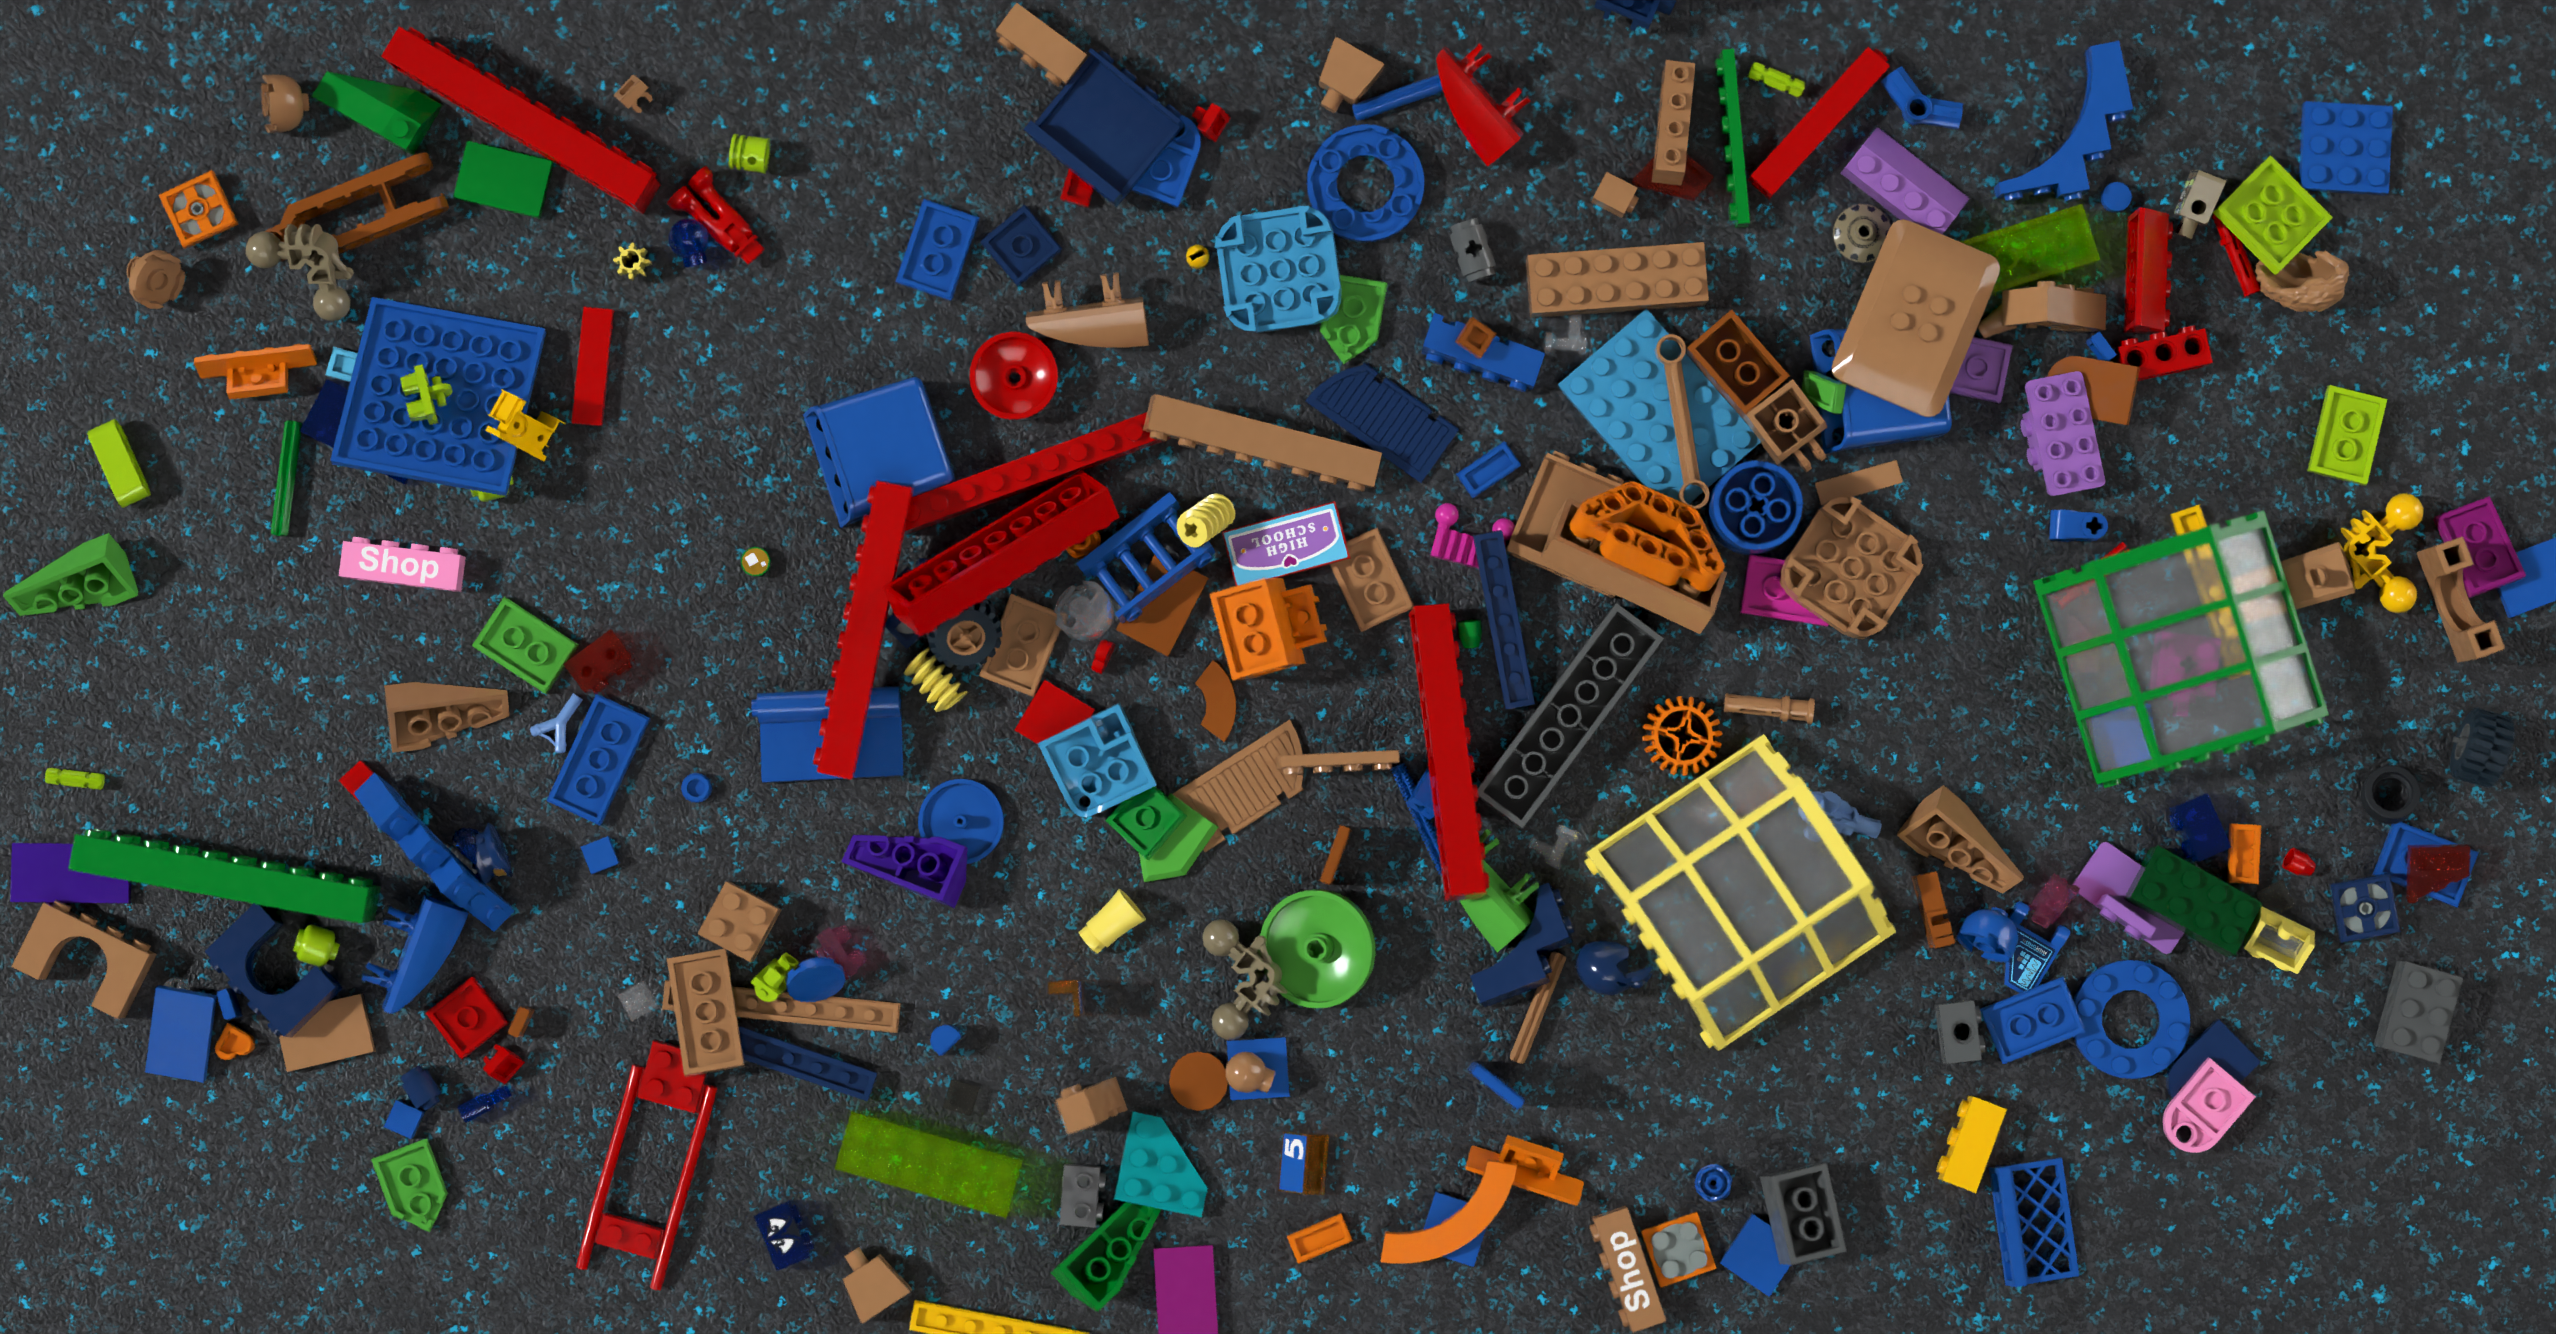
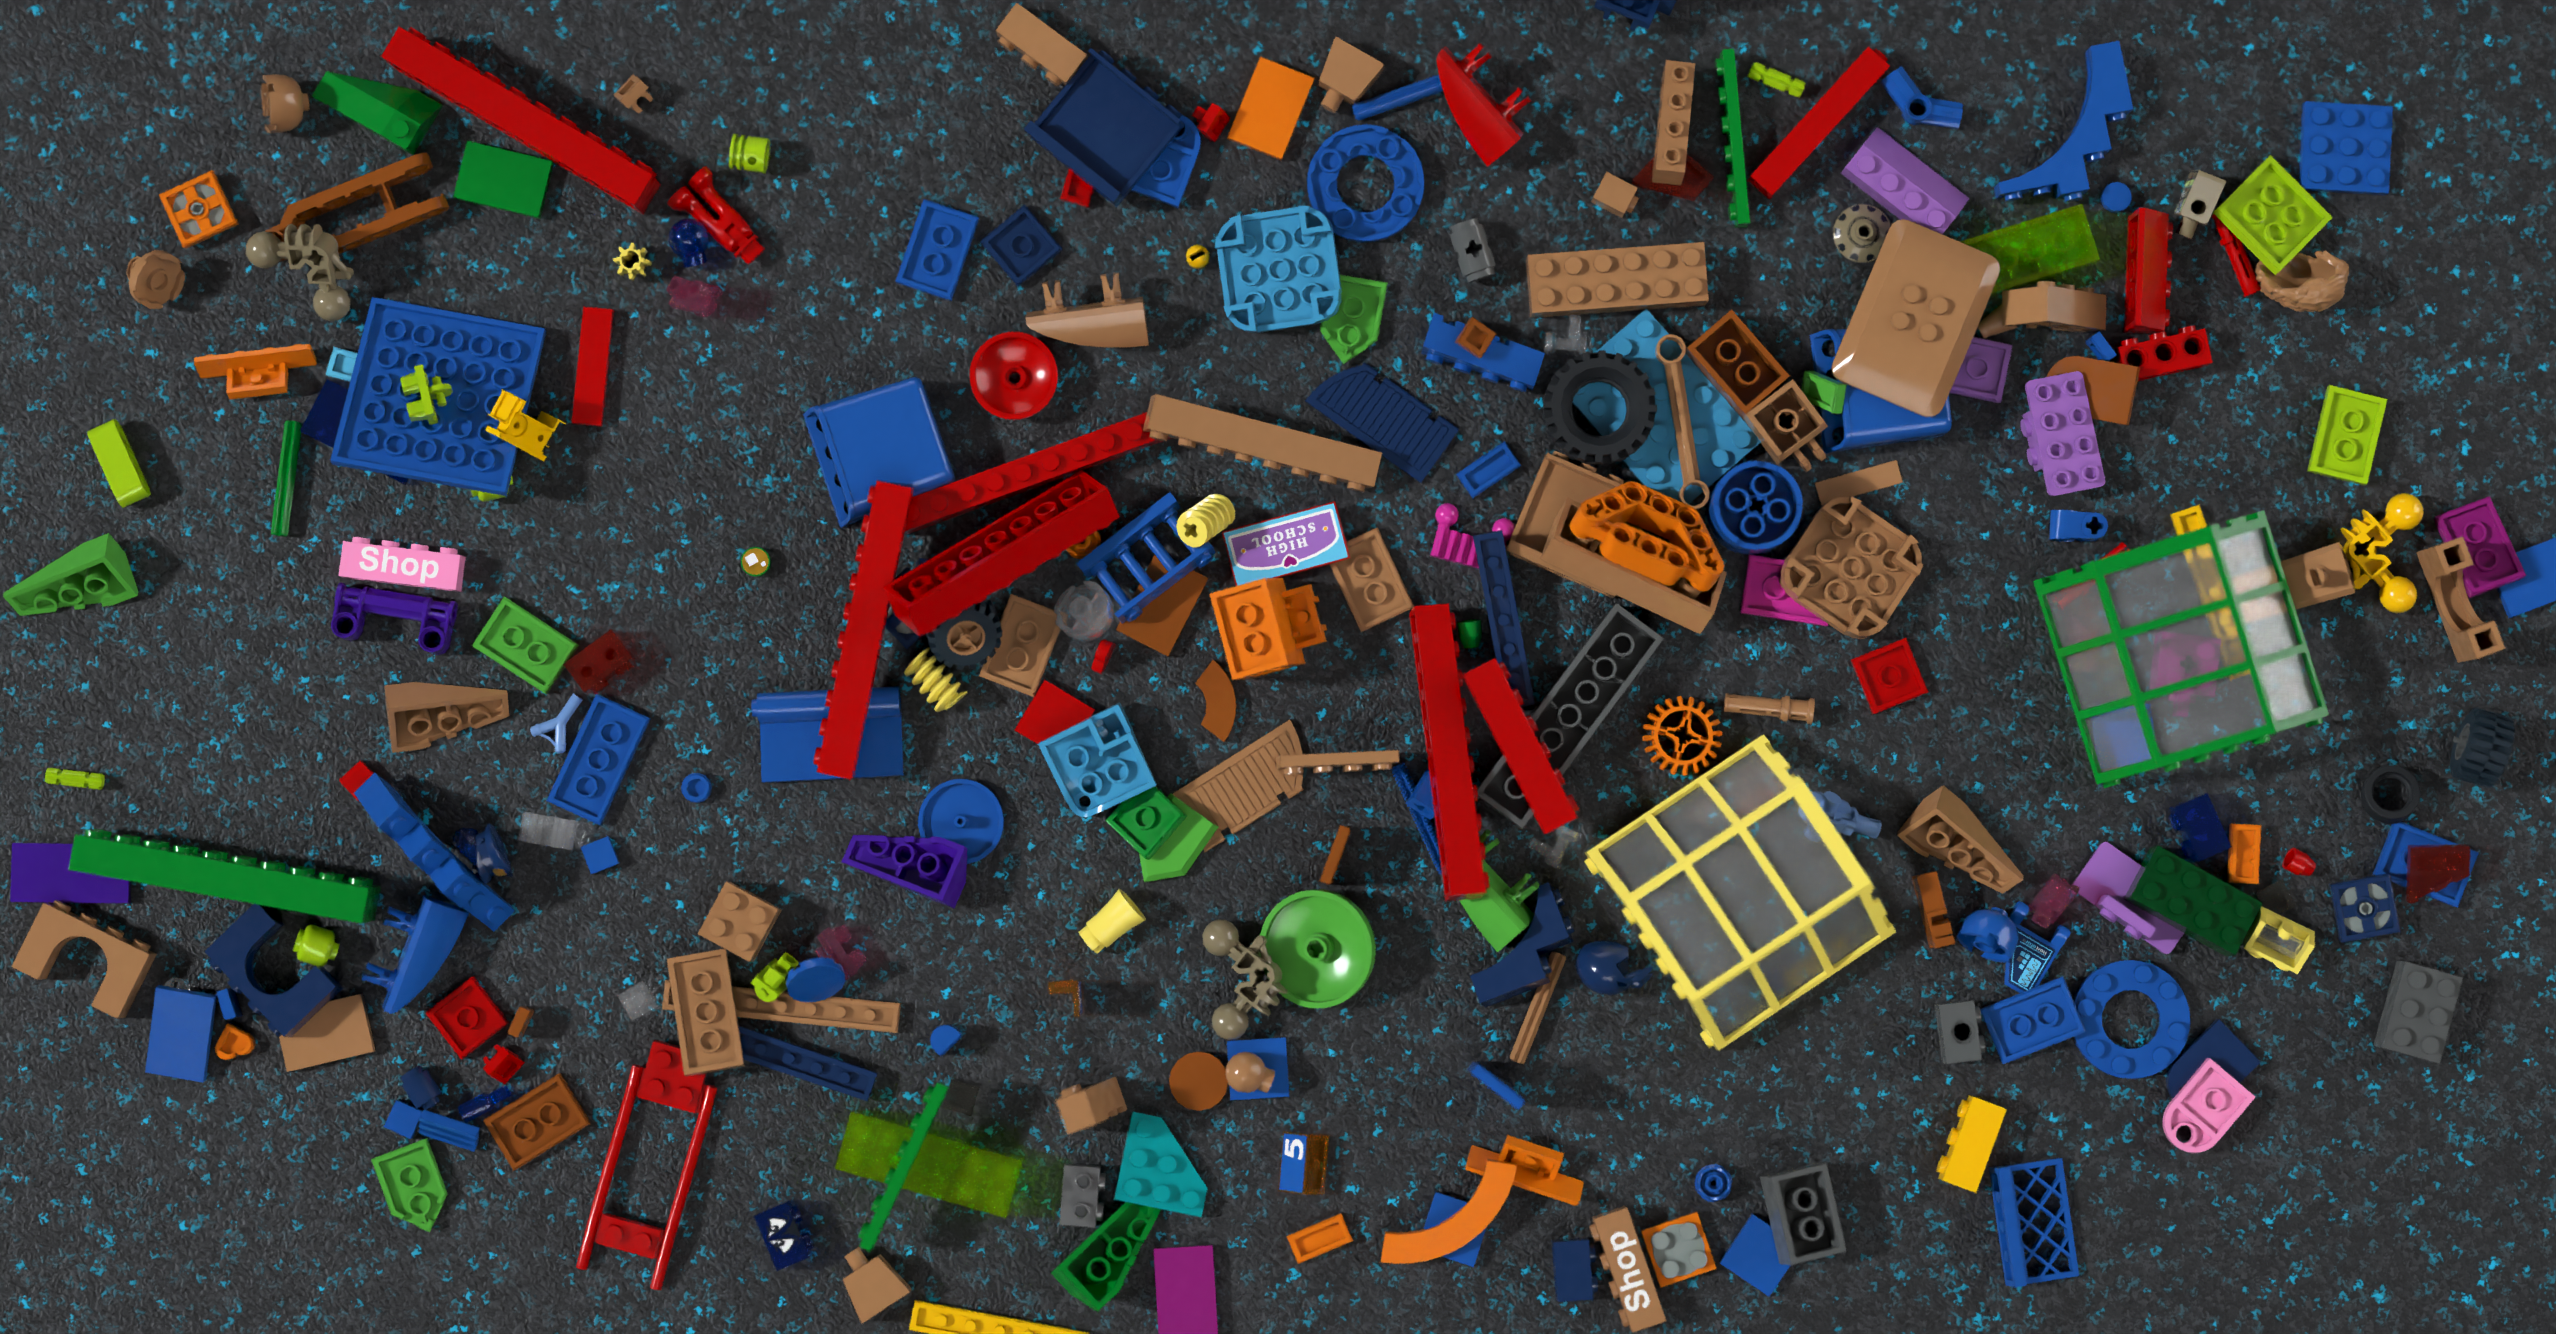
(394, 605): none -> dark purple piece
(448, 1130): none -> blue tile
(537, 1121): none -> dark orange tile
(548, 830): none -> clear axle
(693, 296): none -> clear pink hips
(897, 1176): none -> green plate
(1270, 108): none -> orange tile
(1520, 746): none -> red brick
(1573, 1269): none -> dark blue brick
(1607, 369): none -> black tyre
(1889, 676): none -> red tile

